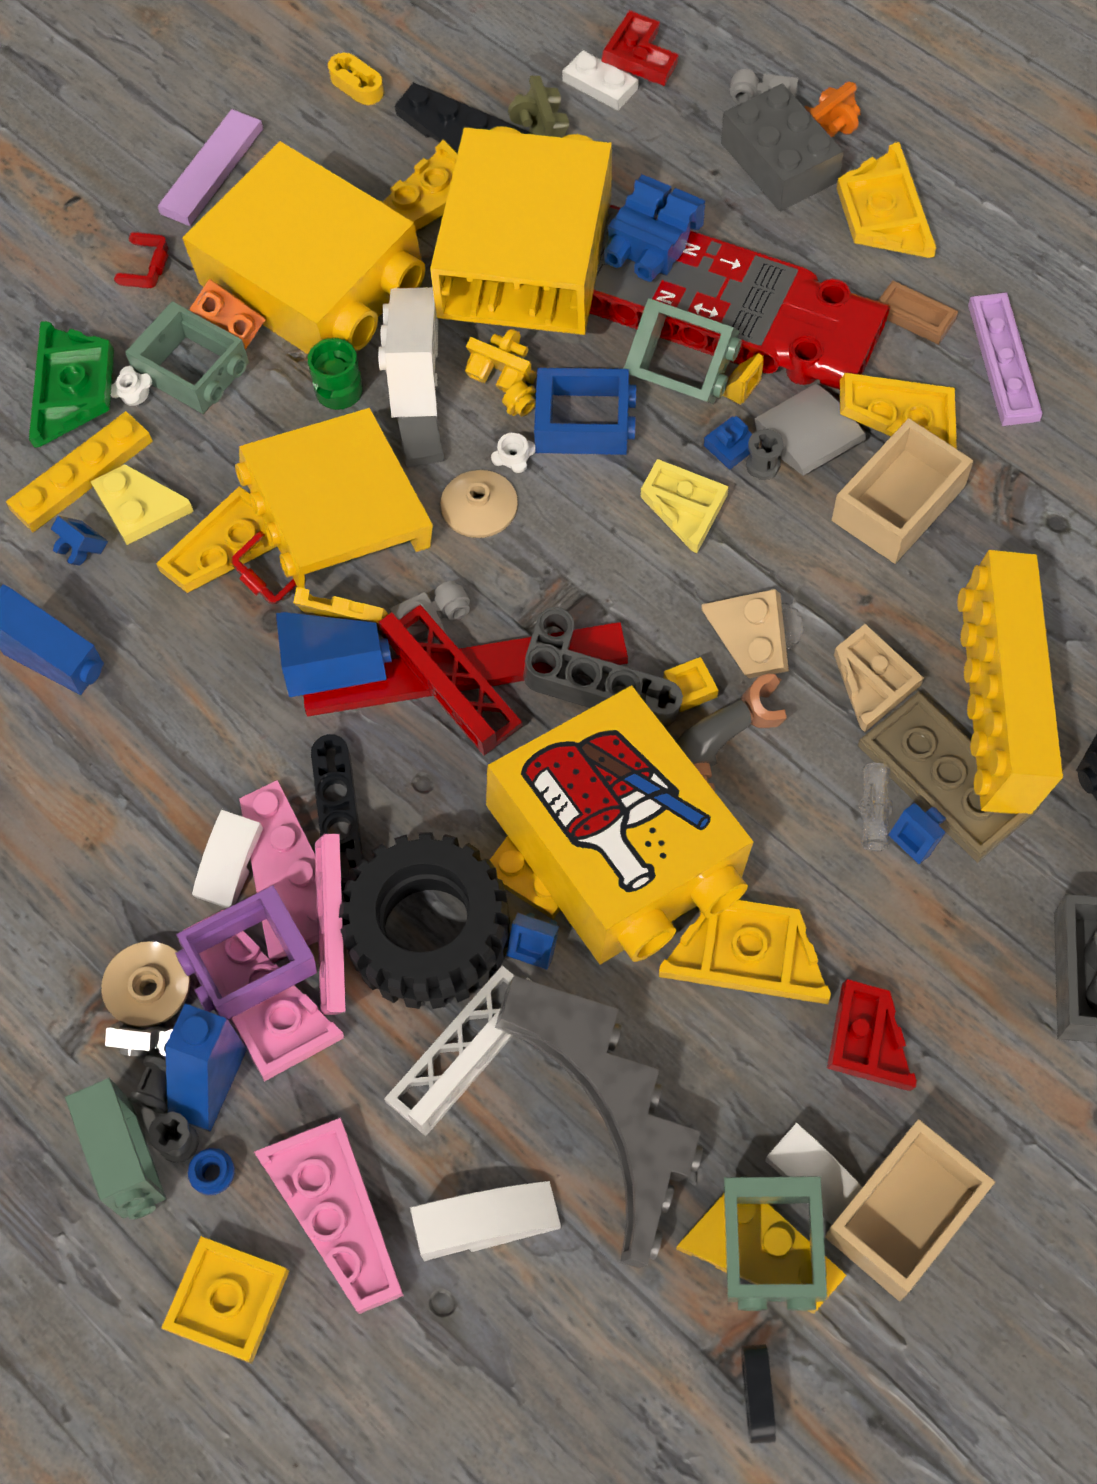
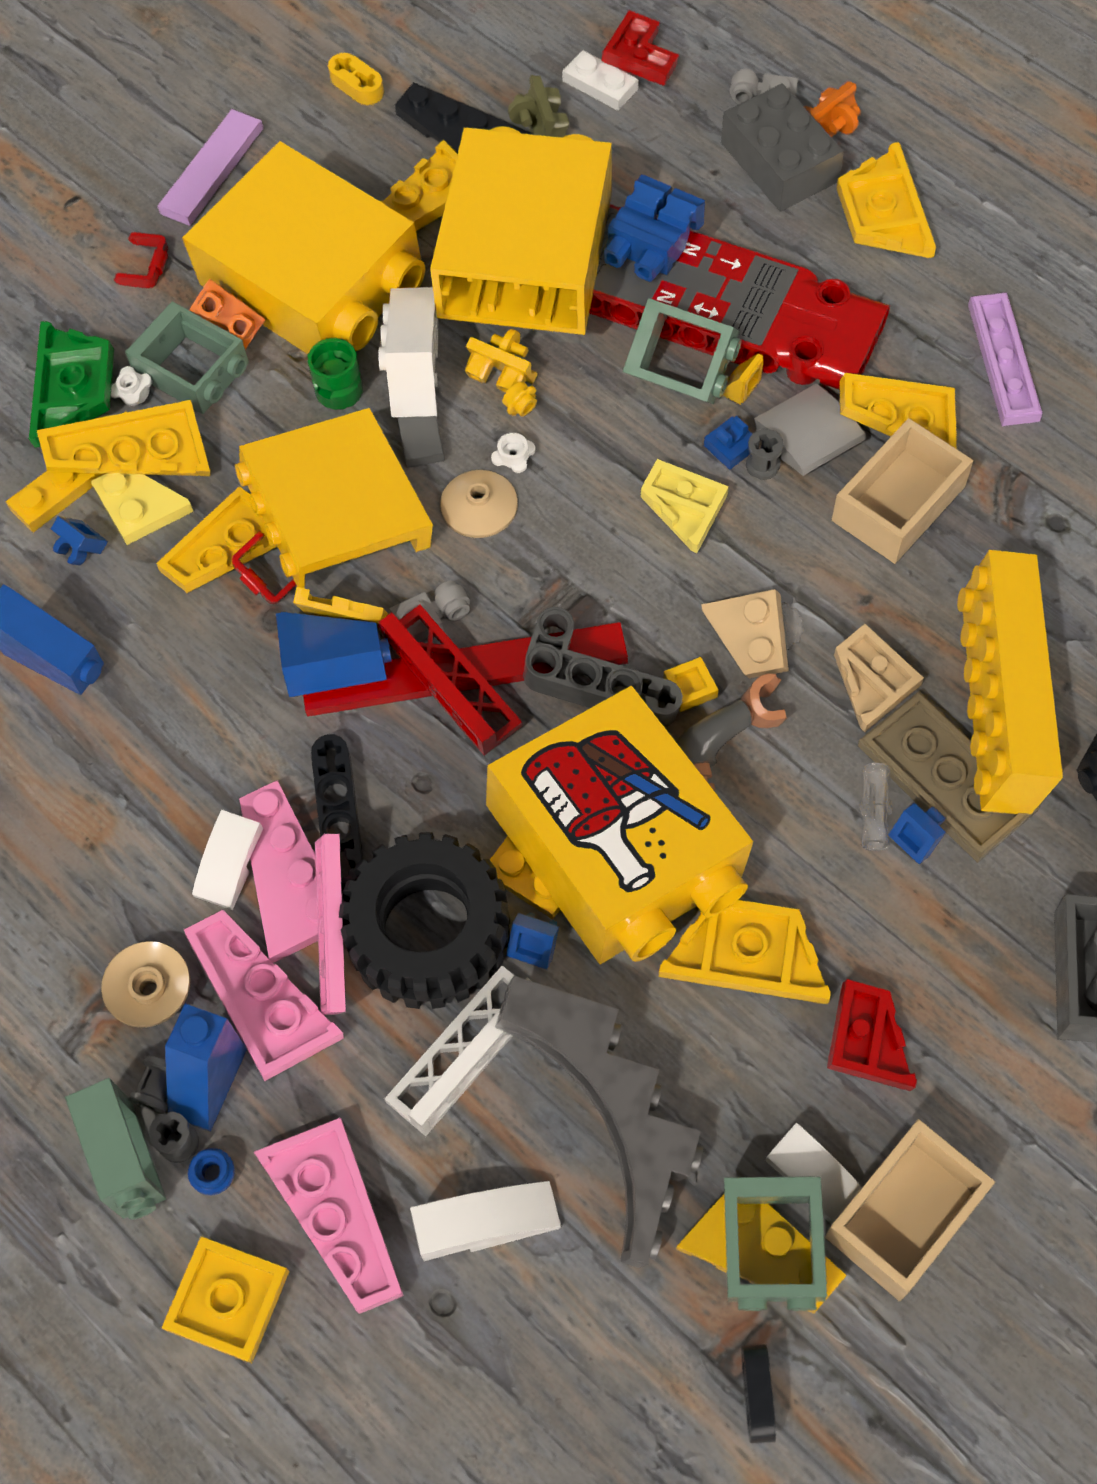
(133, 442): none -> yellow wing
(137, 1041): plate -> none
(230, 922): medium lavender window -> none
(583, 438): blue window -> none
(918, 312): medium nougat tile -> none

